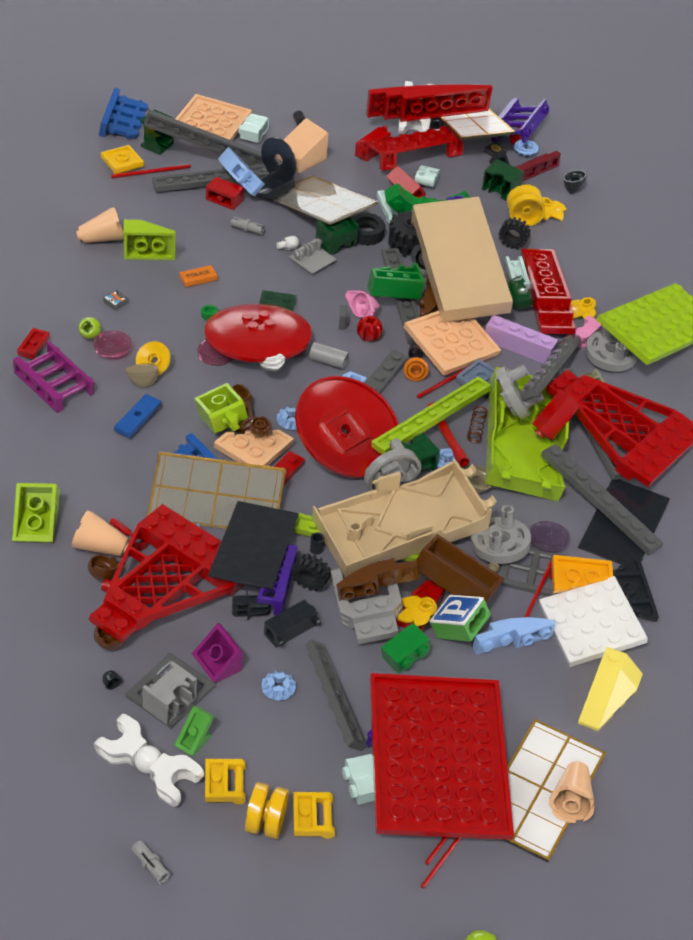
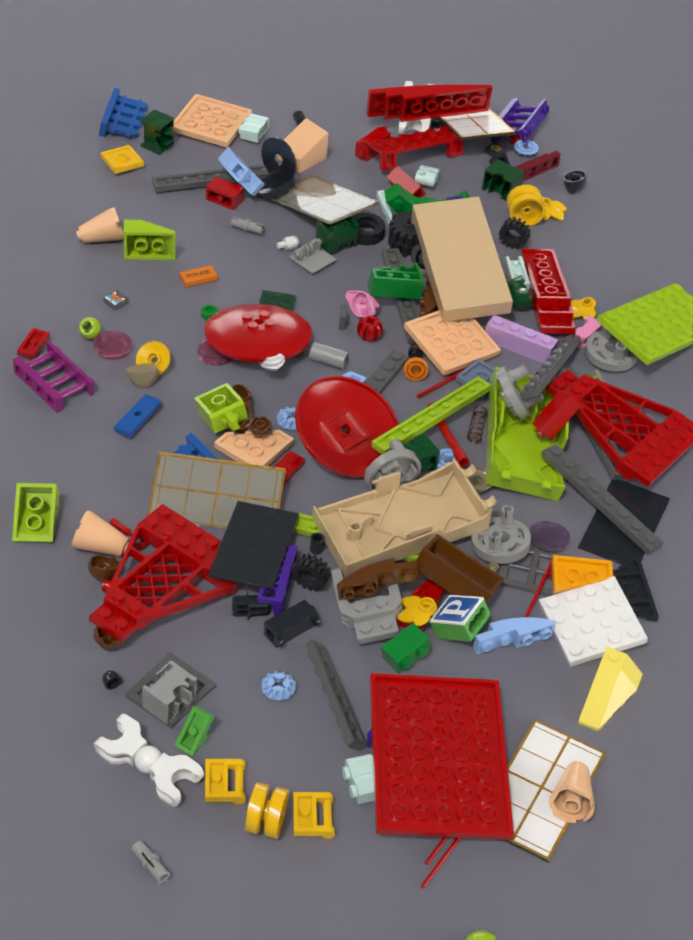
(150, 171): red axle -> none
(201, 137): dark grey plate -> none
(219, 654): magenta slope -> none

